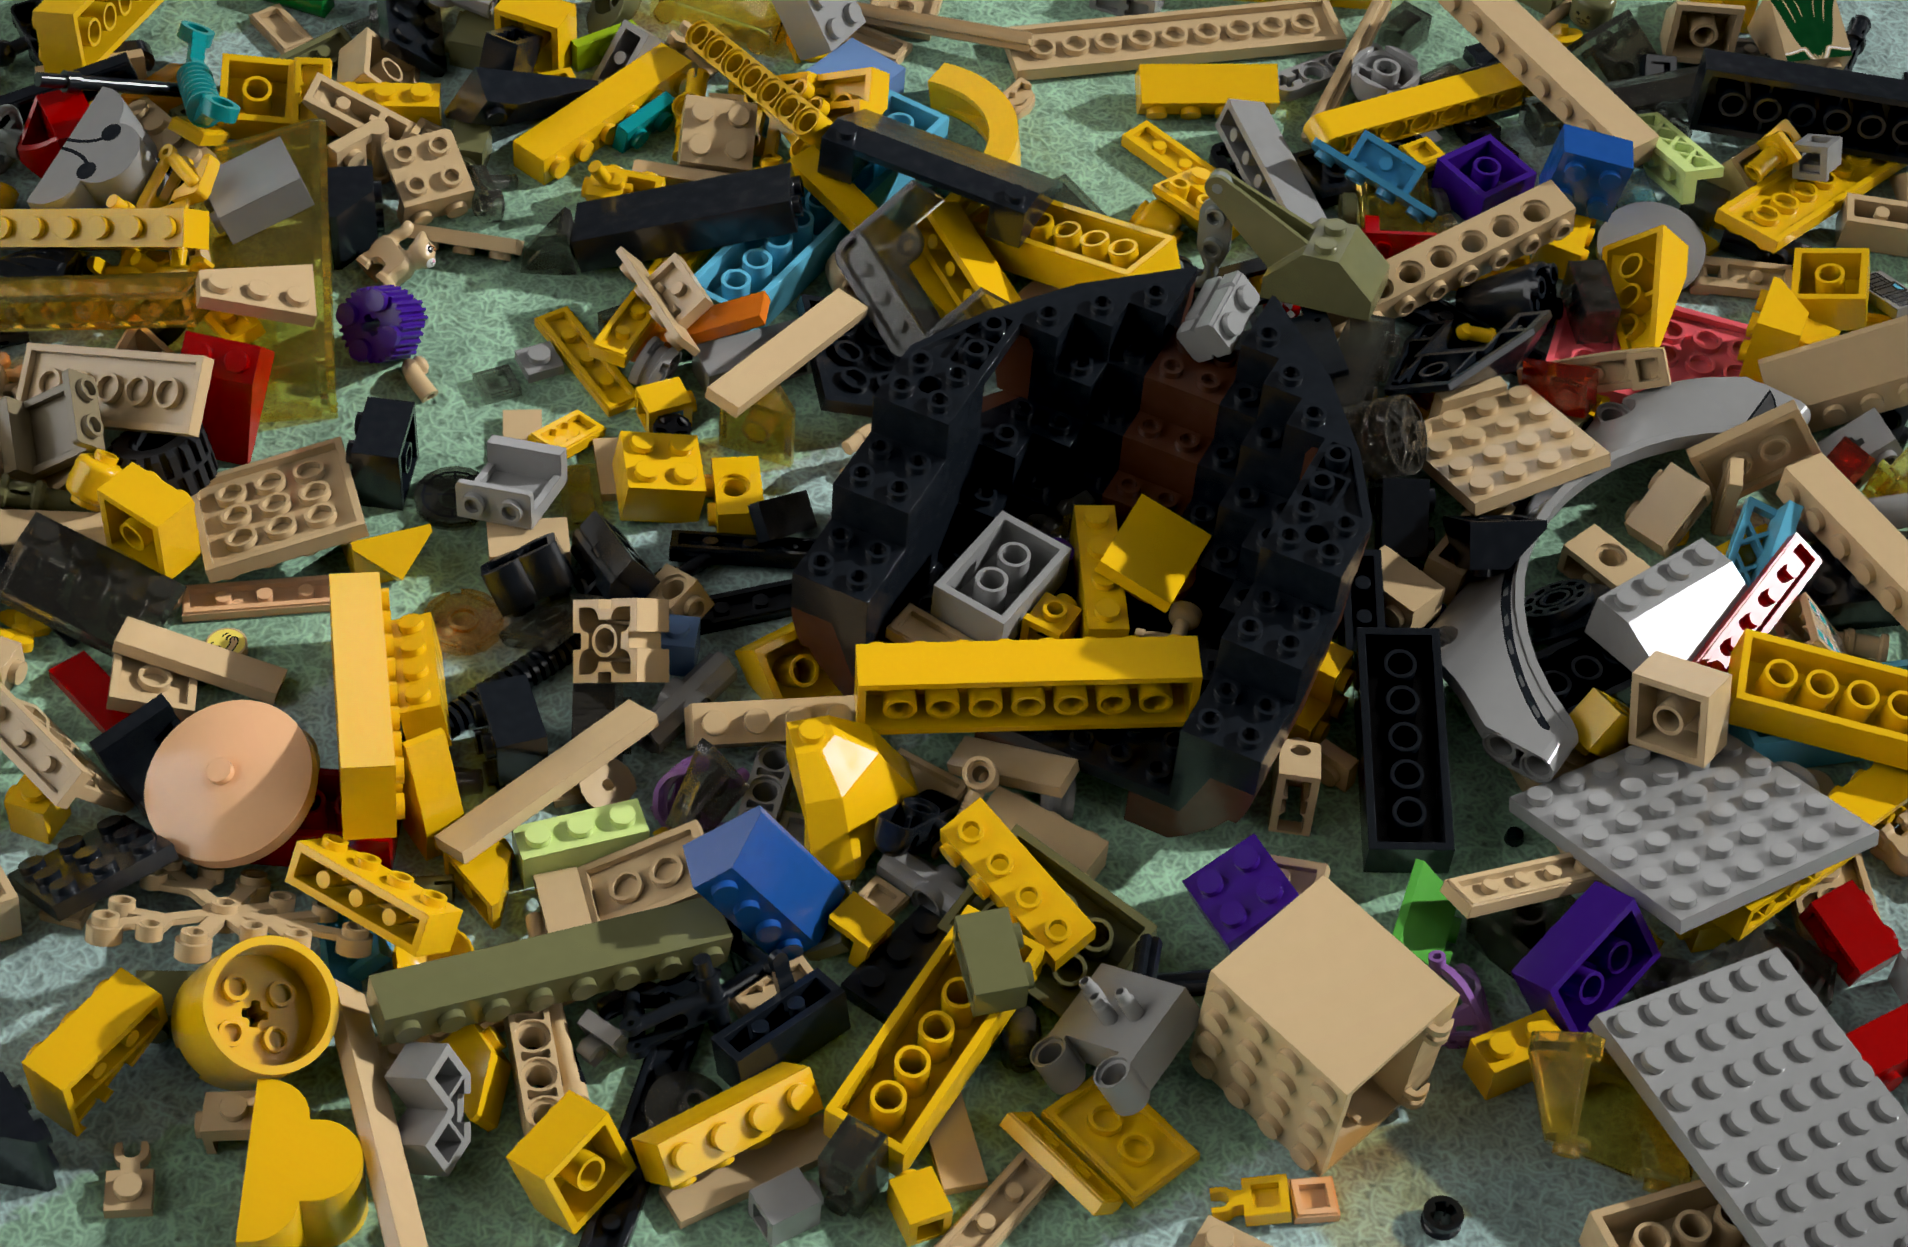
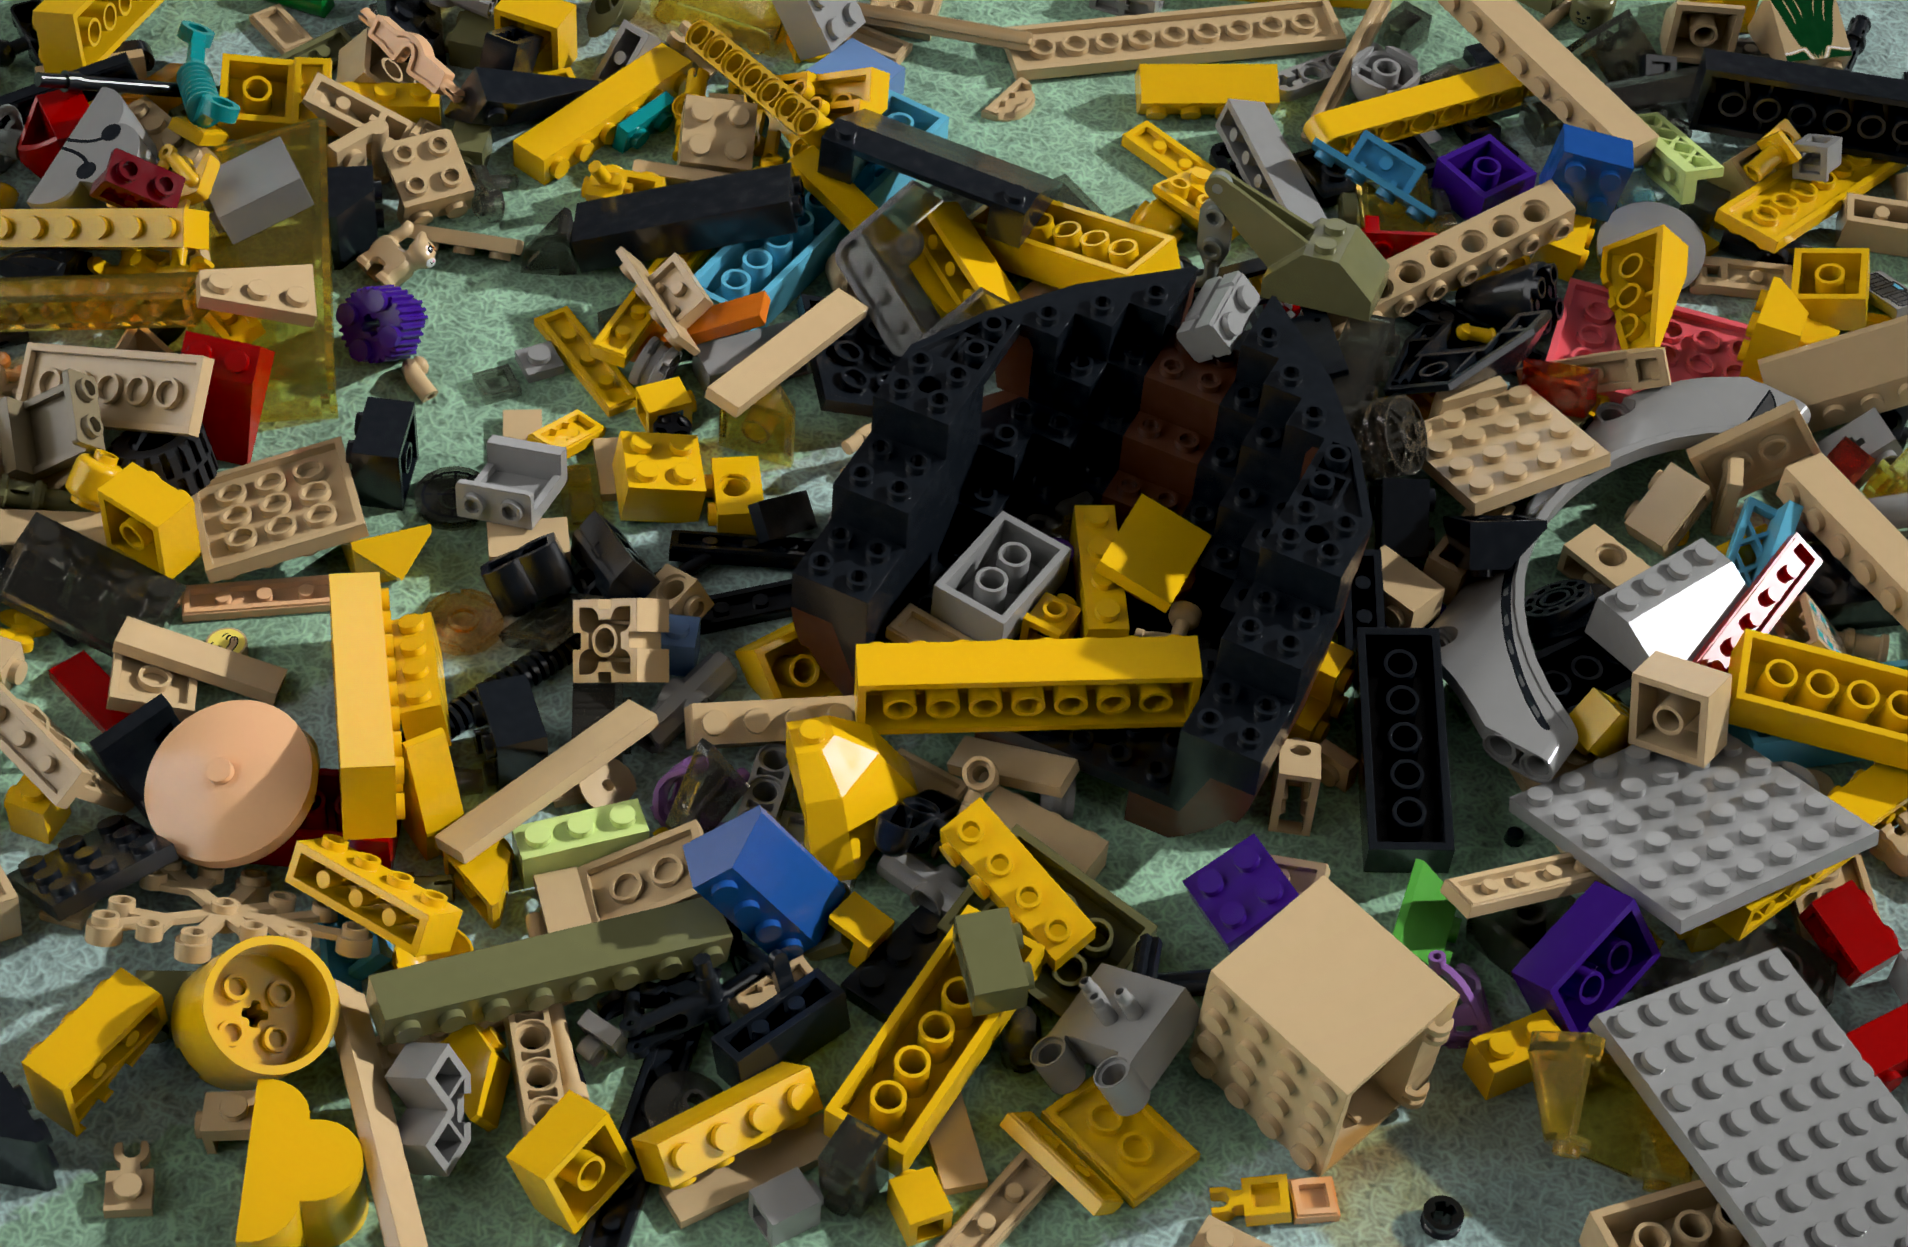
(137, 183): none -> dark red bracket
(422, 63): none -> light nougat piece
(591, 48): lime plate -> none
(884, 896): tan tile -> none
(983, 108): yellow arch -> none
(1423, 151): yellow tile -> none
(1565, 34): yellow piece -> none
(1590, 301): clear smoke brick -> none

